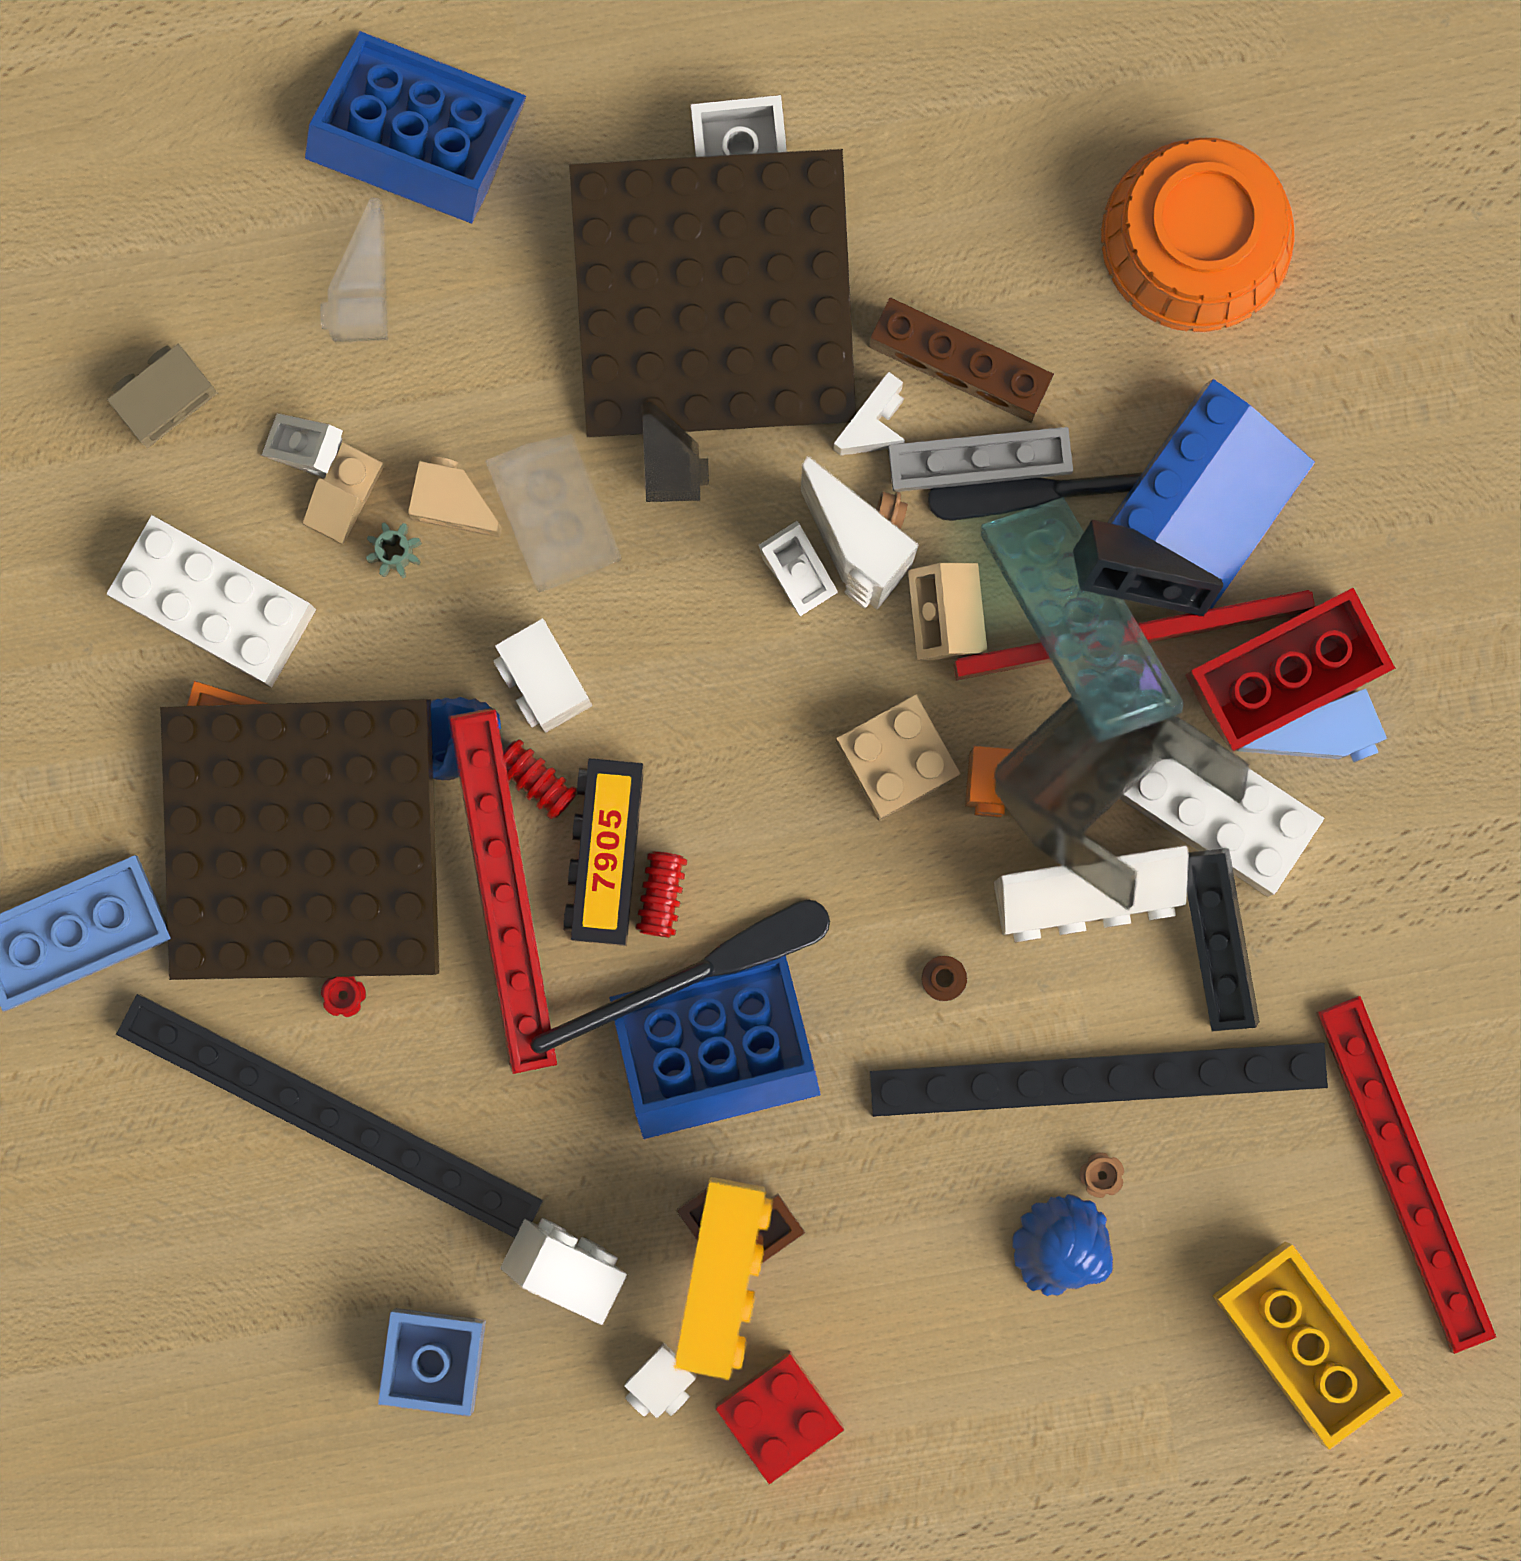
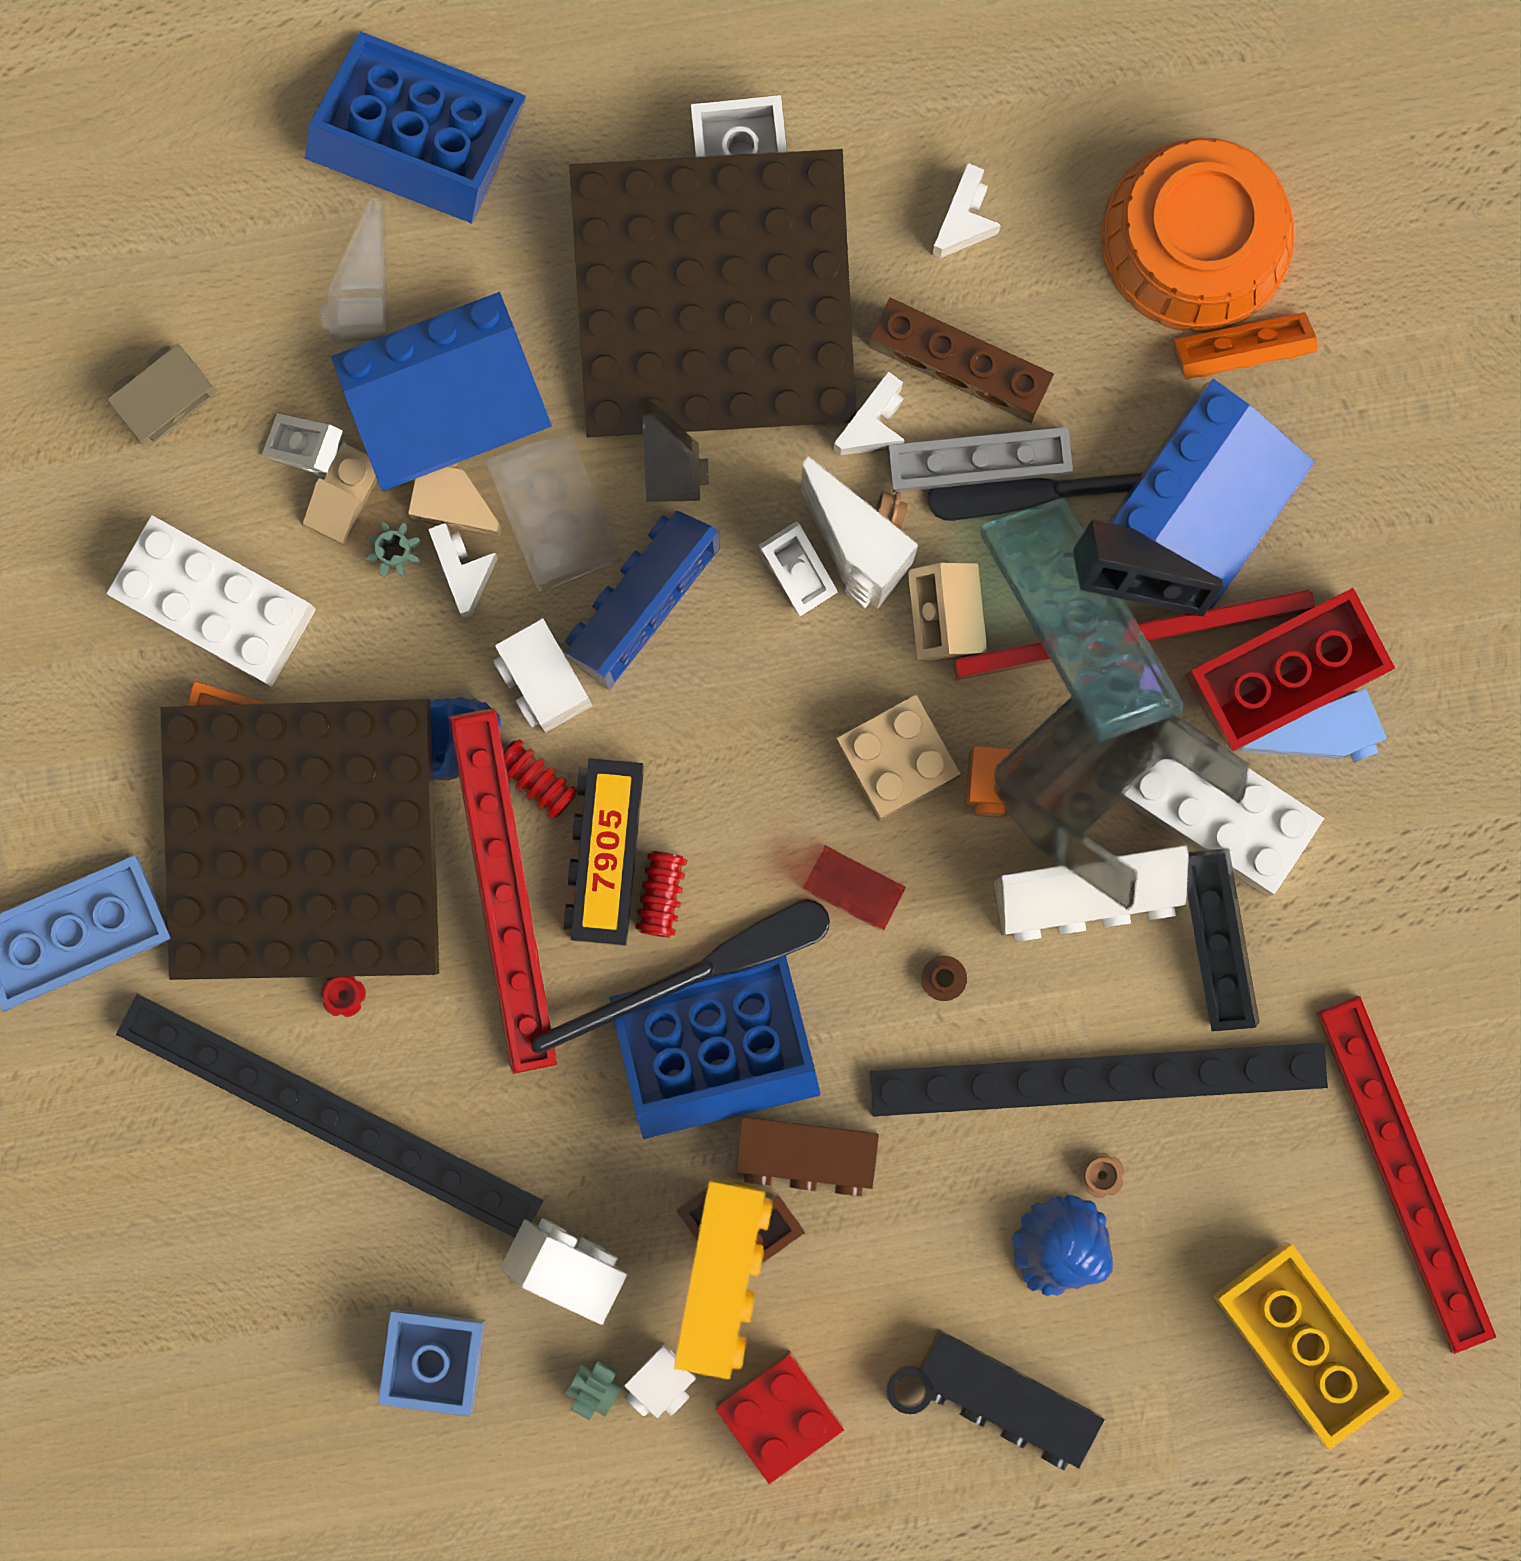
(441, 391): none -> blue slope
(465, 580): none -> white slope
(593, 1390): none -> sand green gear
(643, 598): none -> blue slope
(807, 1155): none -> reddish brown brick
(854, 888): none -> clear red hinge
(961, 226): none -> white slope
(1004, 1397): none -> black hinge
(1245, 345): none -> orange plate

